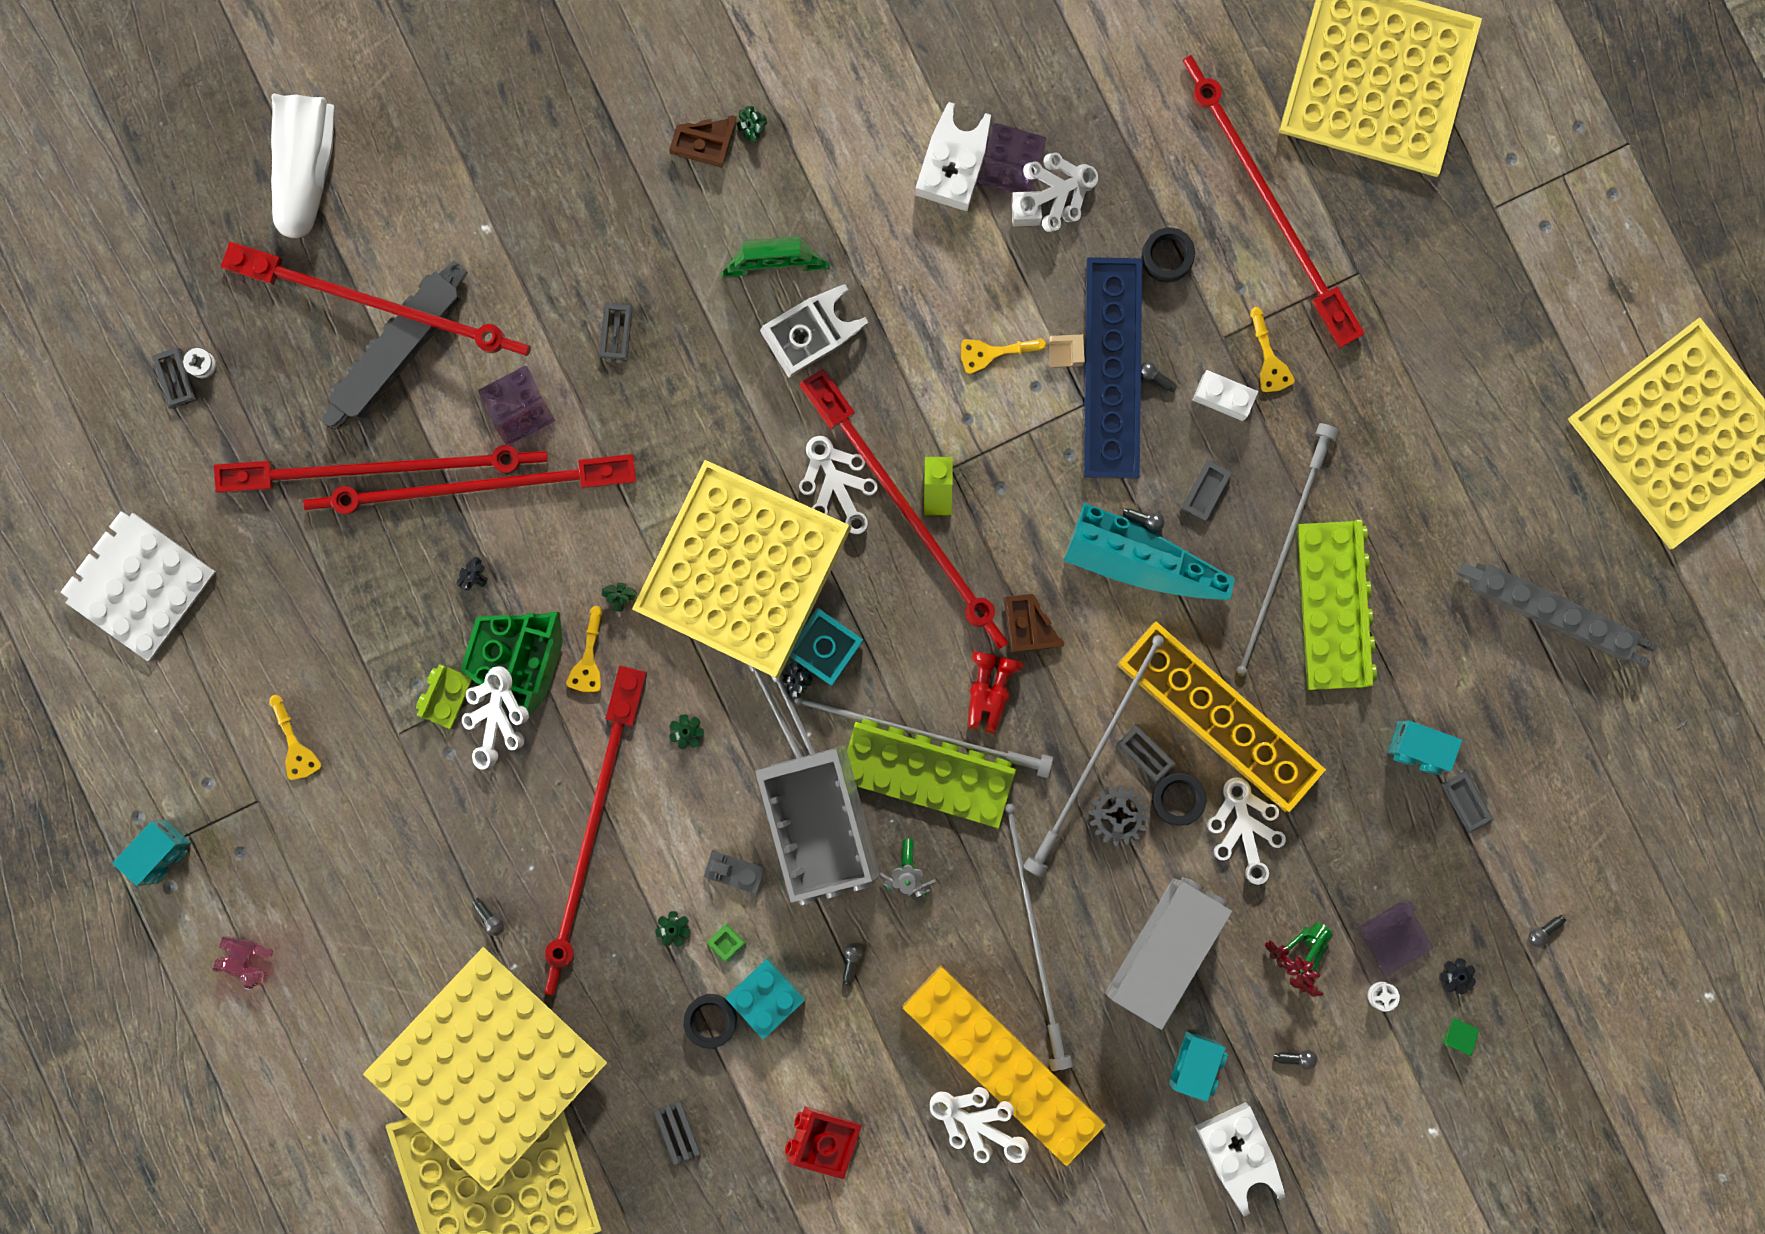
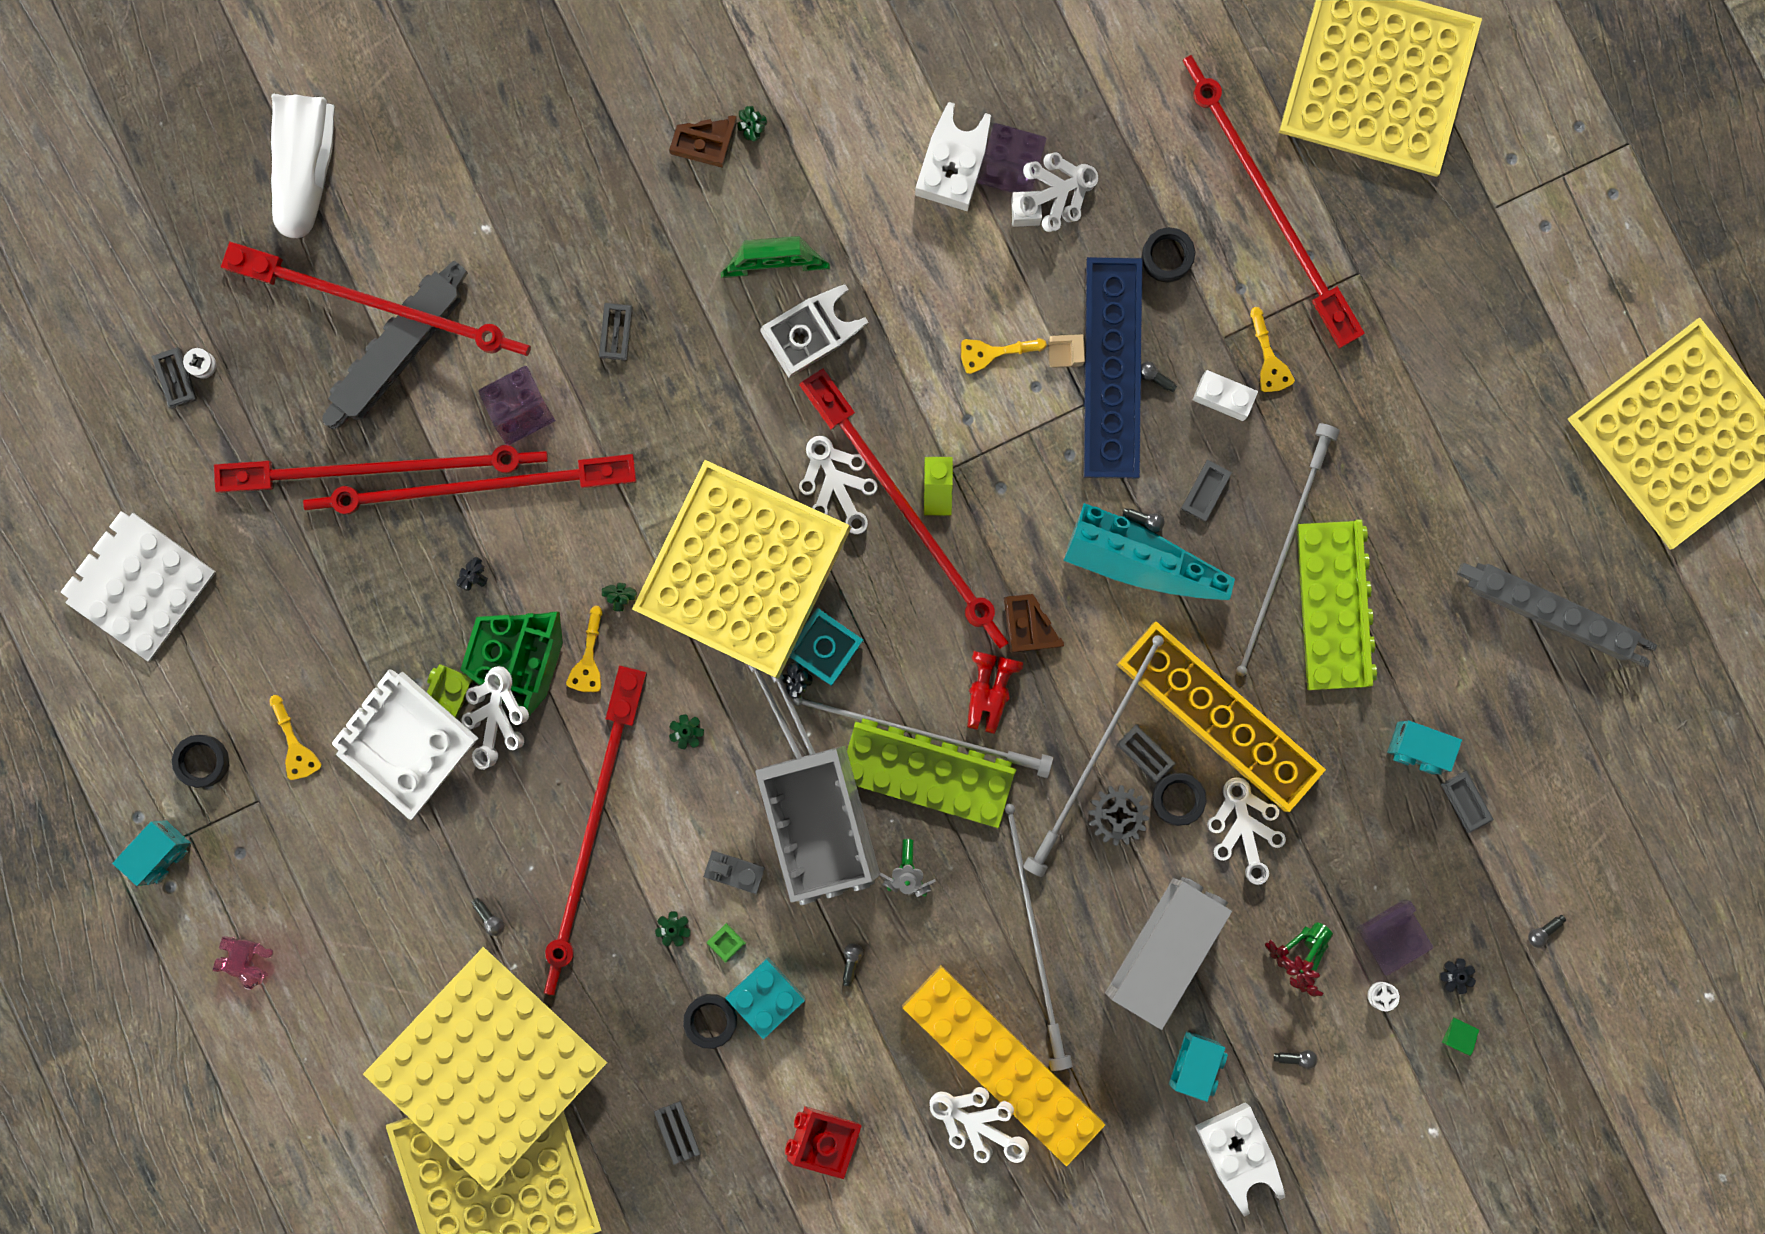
(183, 747): none -> black tyre
(403, 743): none -> white hinge

